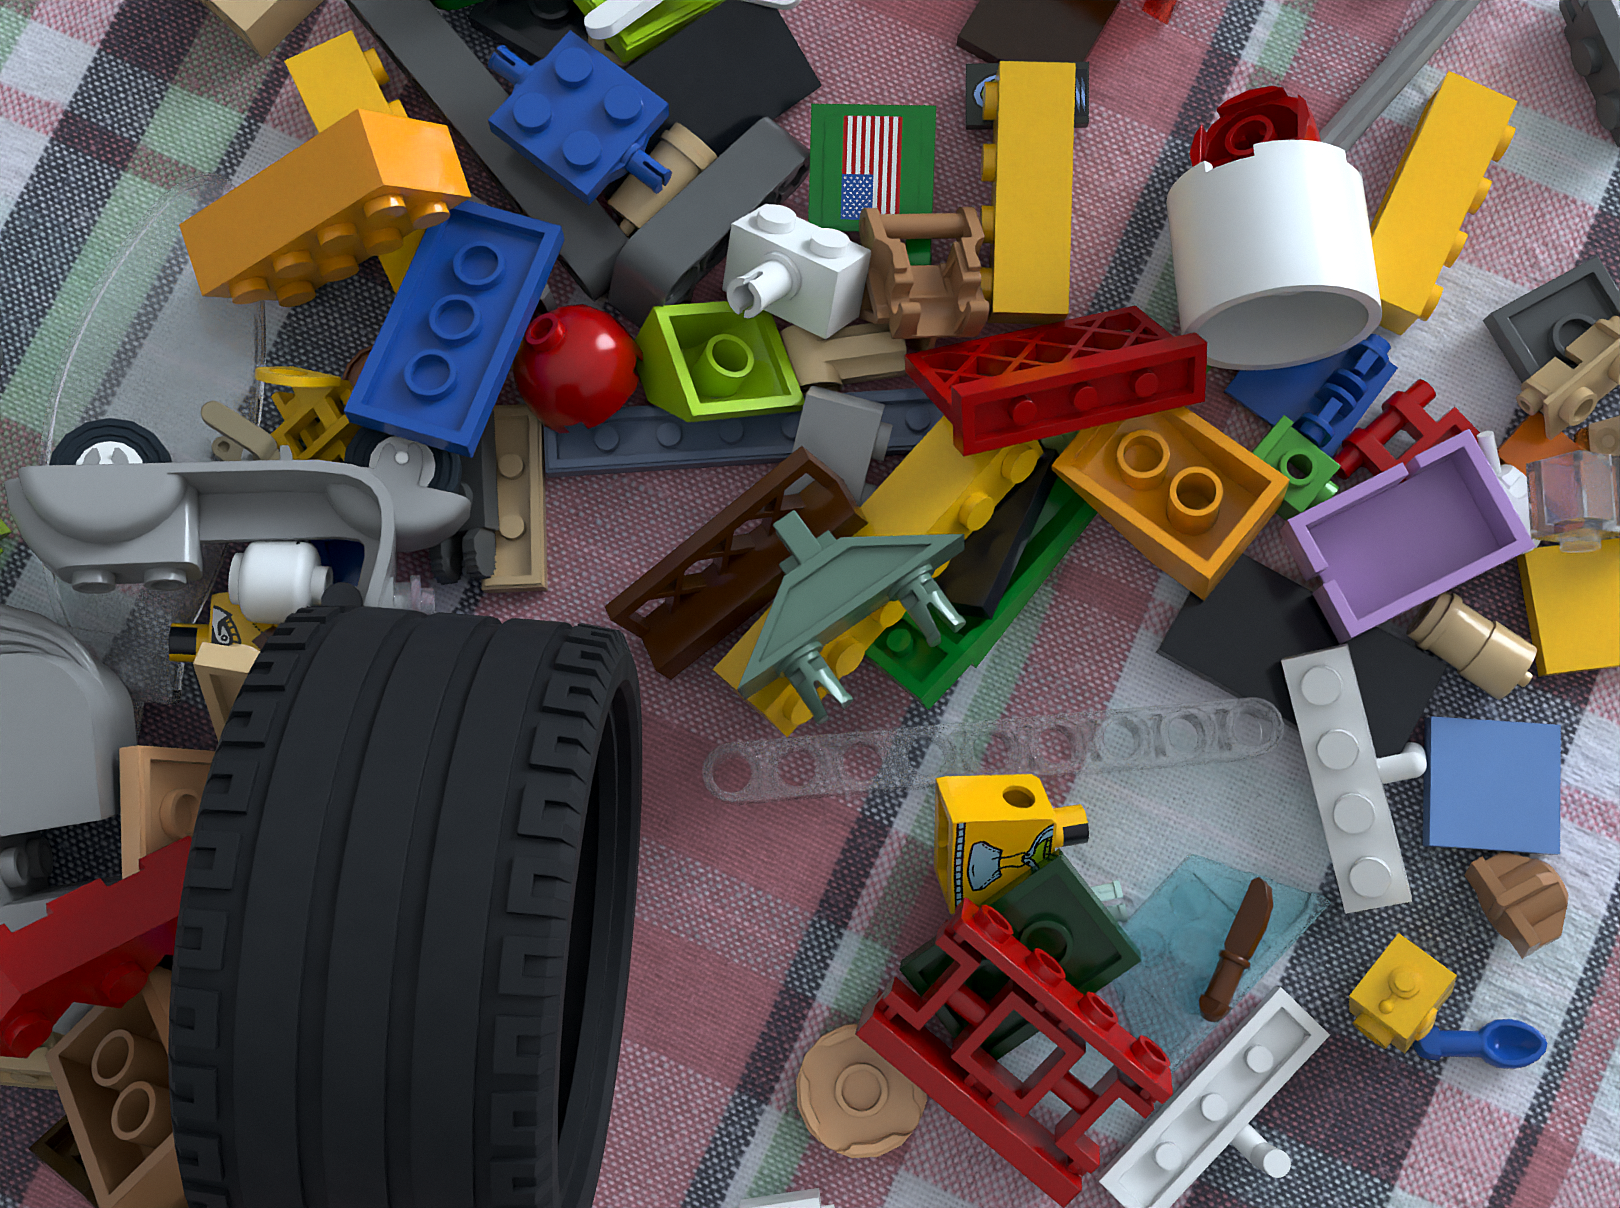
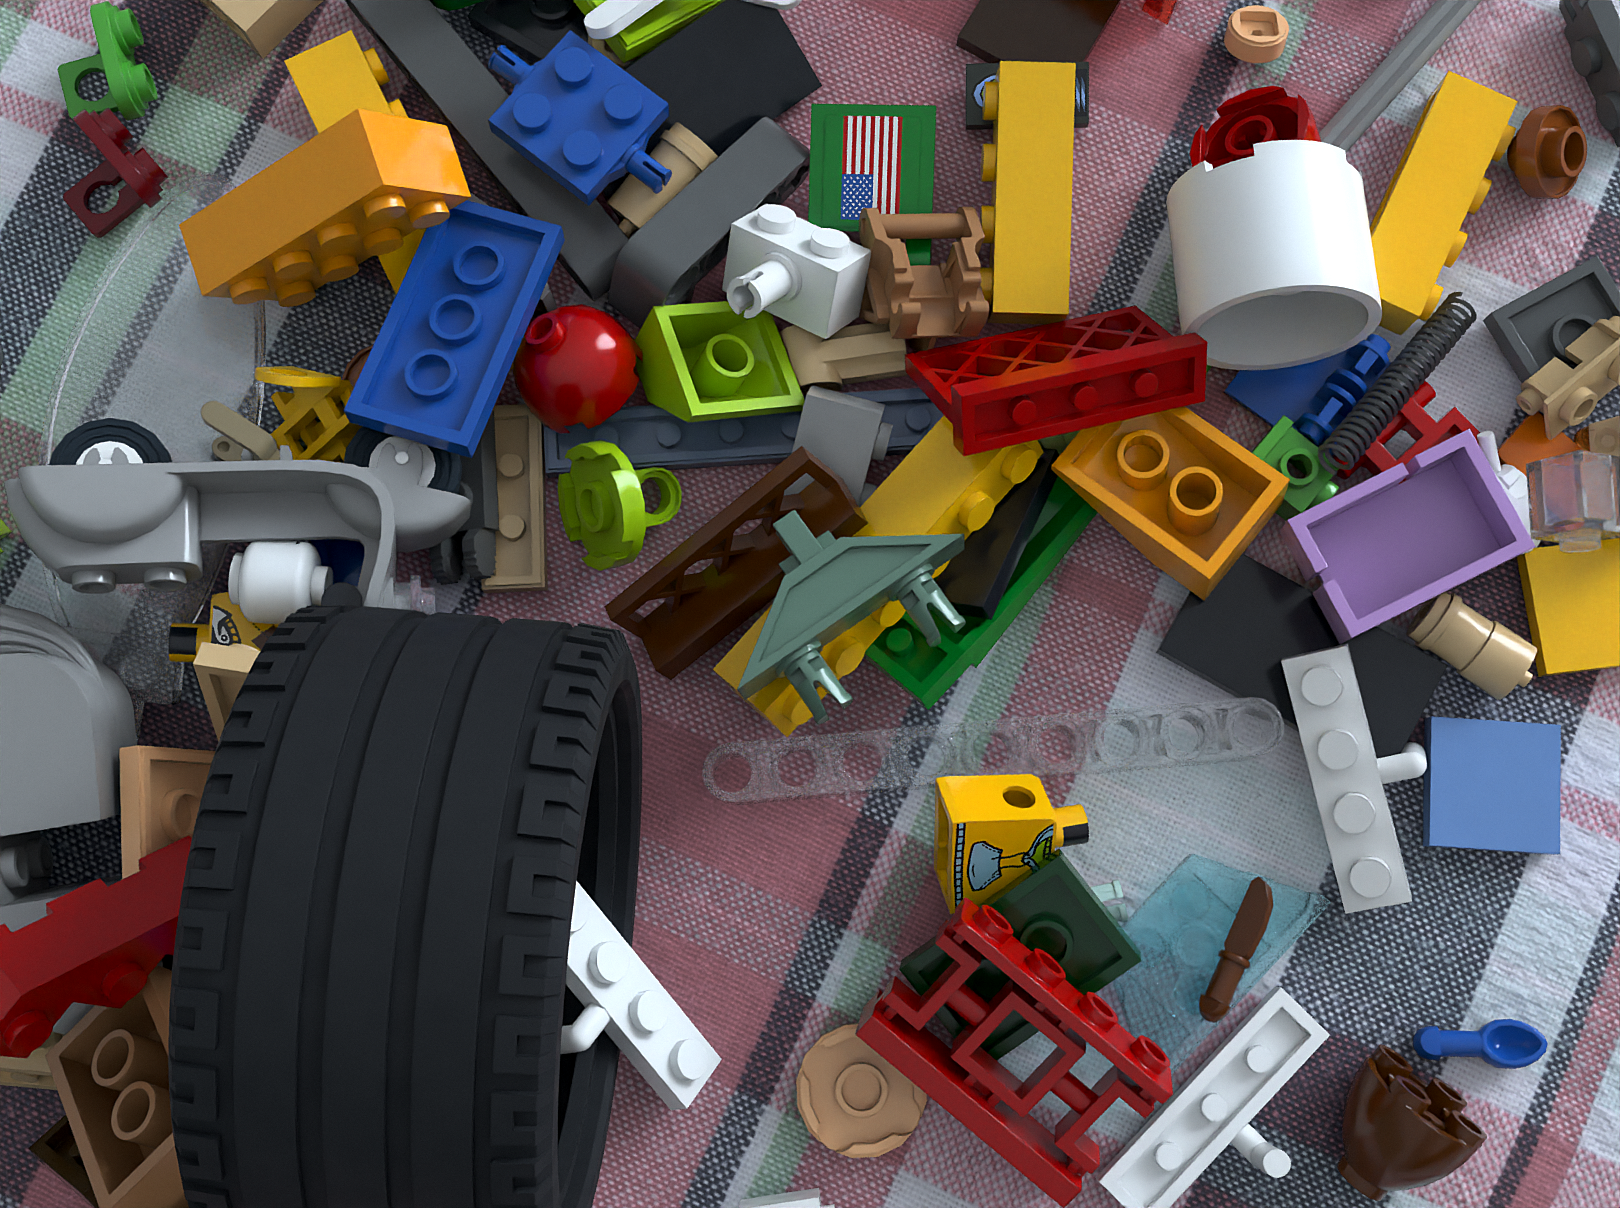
(129, 84): none -> bright green bracket
(137, 170): none -> dark red bracket
(606, 506): none -> lime tile
(631, 1009): none -> white plate
(1256, 34): none -> light nougat tile
(1400, 995): yellow head -> none
(1401, 1128): none -> reddish brown piece
(1407, 392): none -> dark grey piece
(1520, 899): medium nougat piece -> none
(1548, 152): none -> dark orange plate

